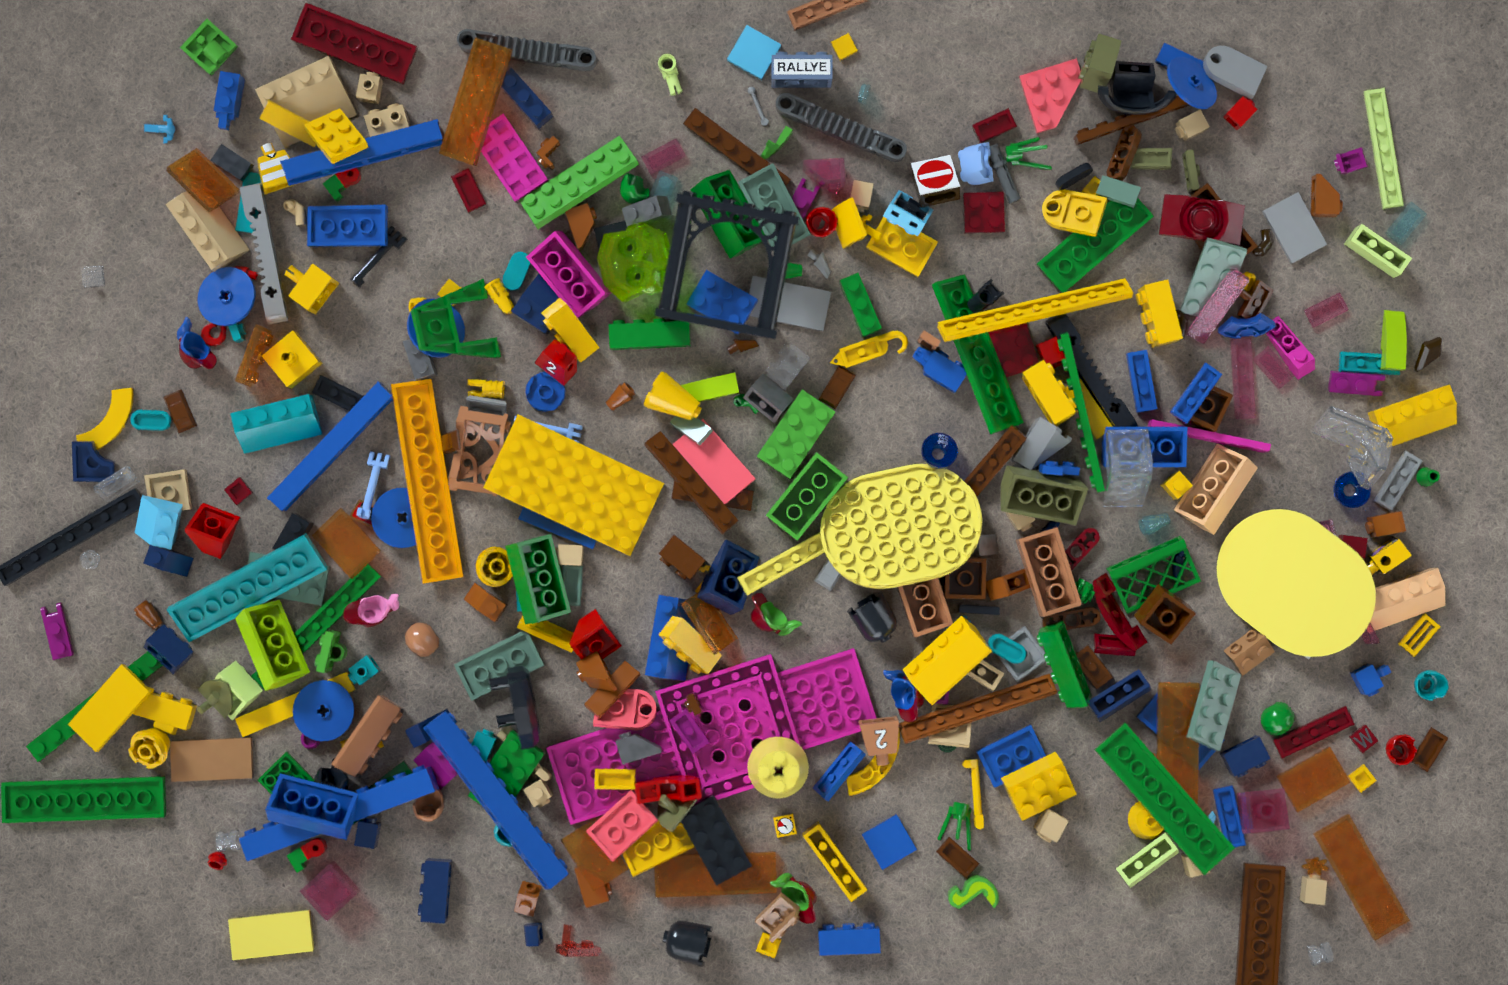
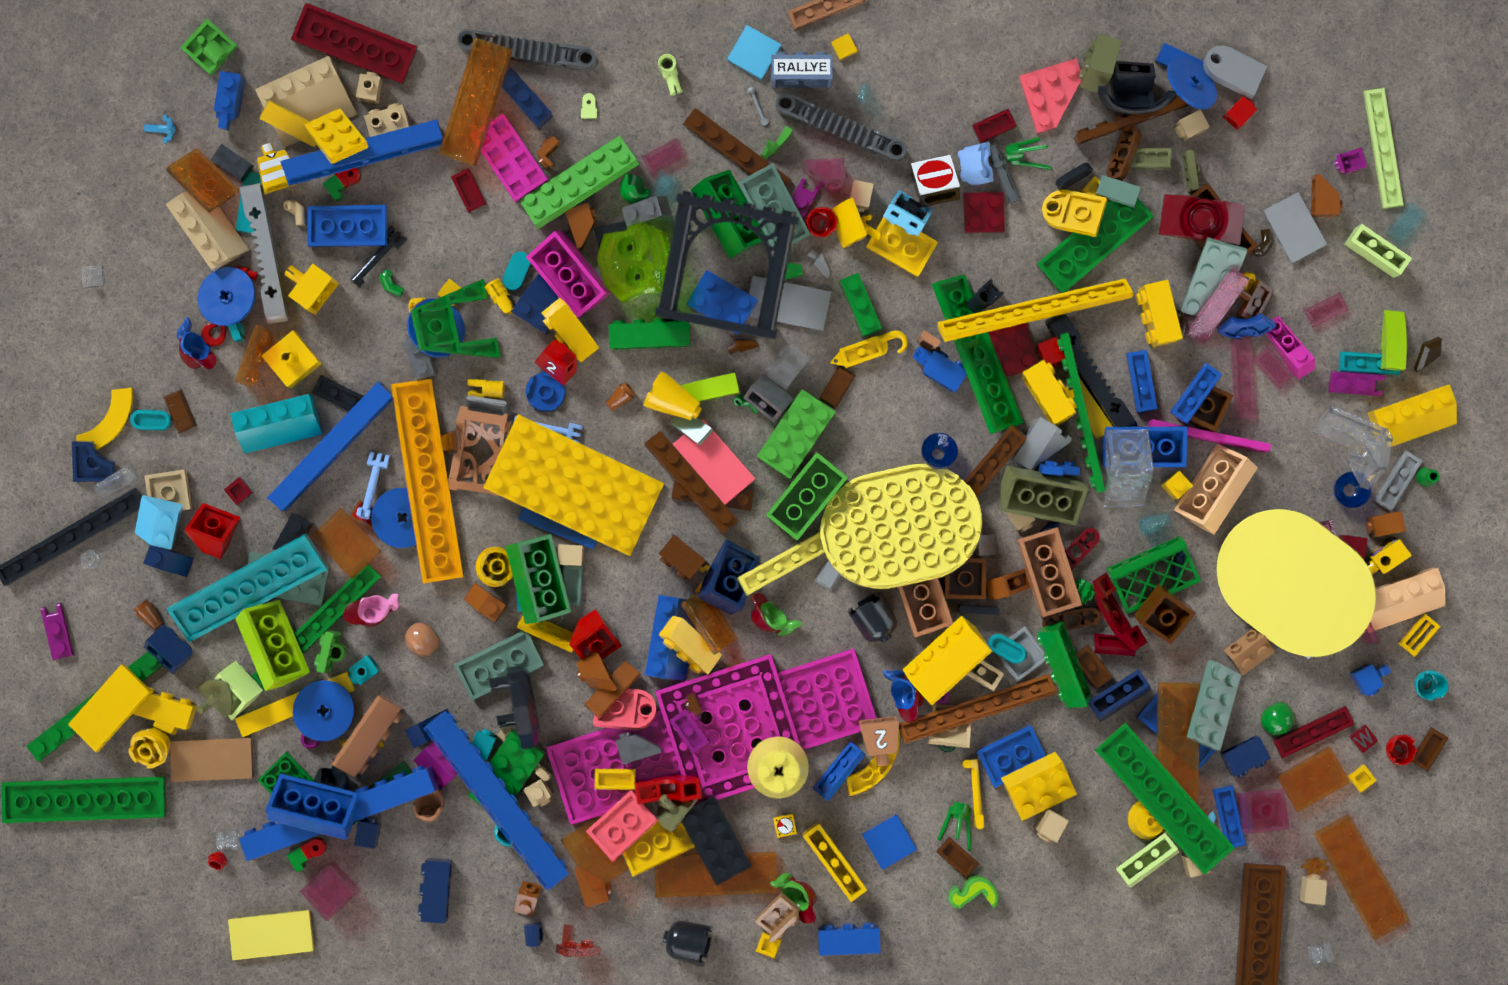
(388, 285): none -> green arm
(588, 110): none -> yellowish green piece

